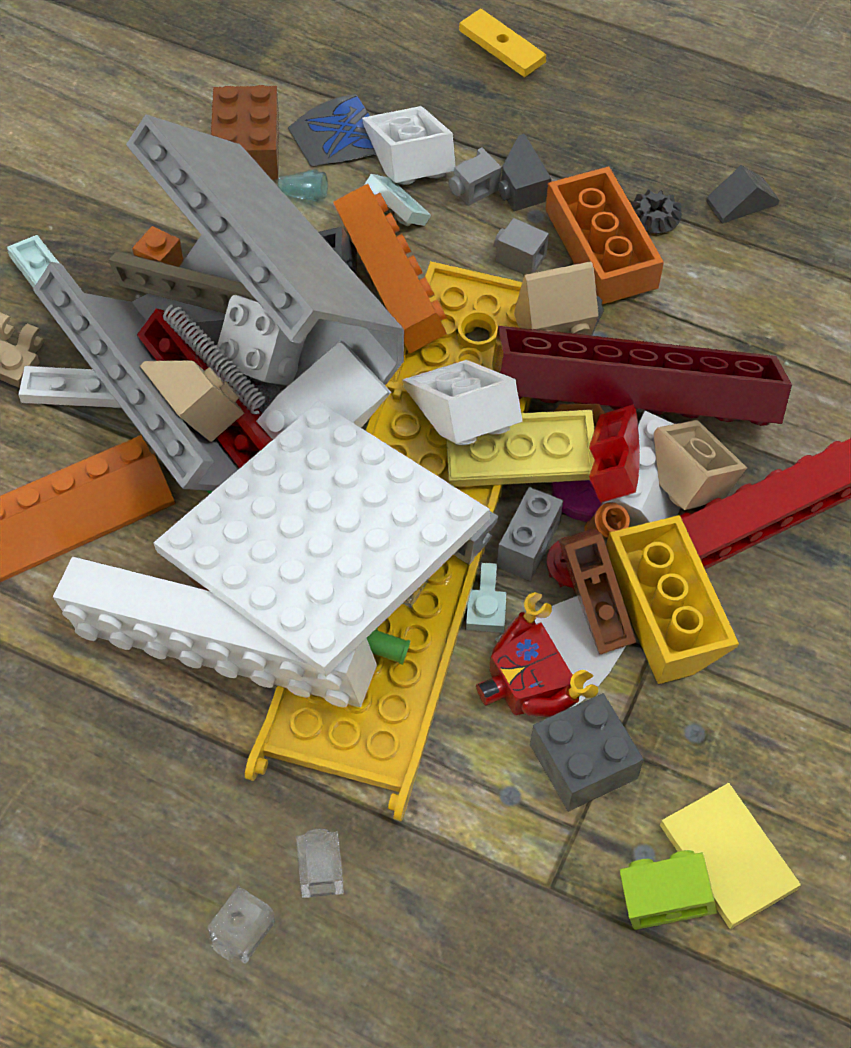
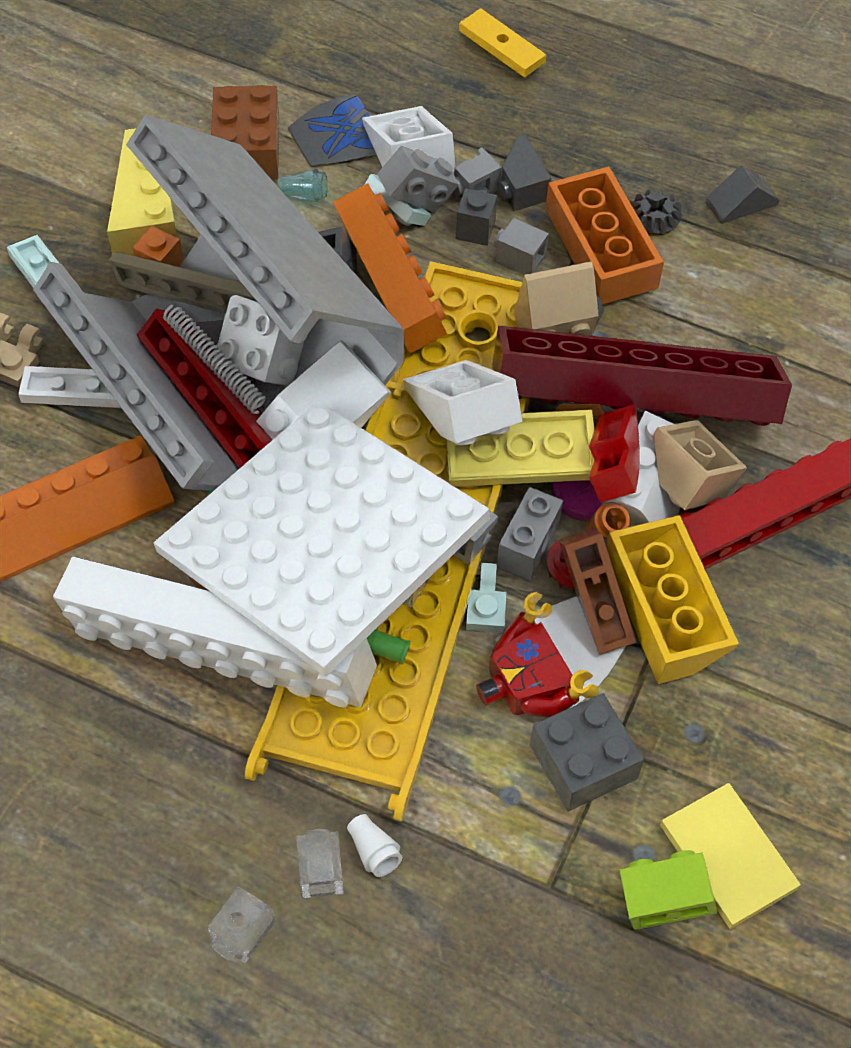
(136, 203): none -> light yellow wedge
(195, 395): tan slope -> none
(376, 849): none -> white cone
(418, 178): none -> light grey brick
(476, 216): none -> dark grey brick

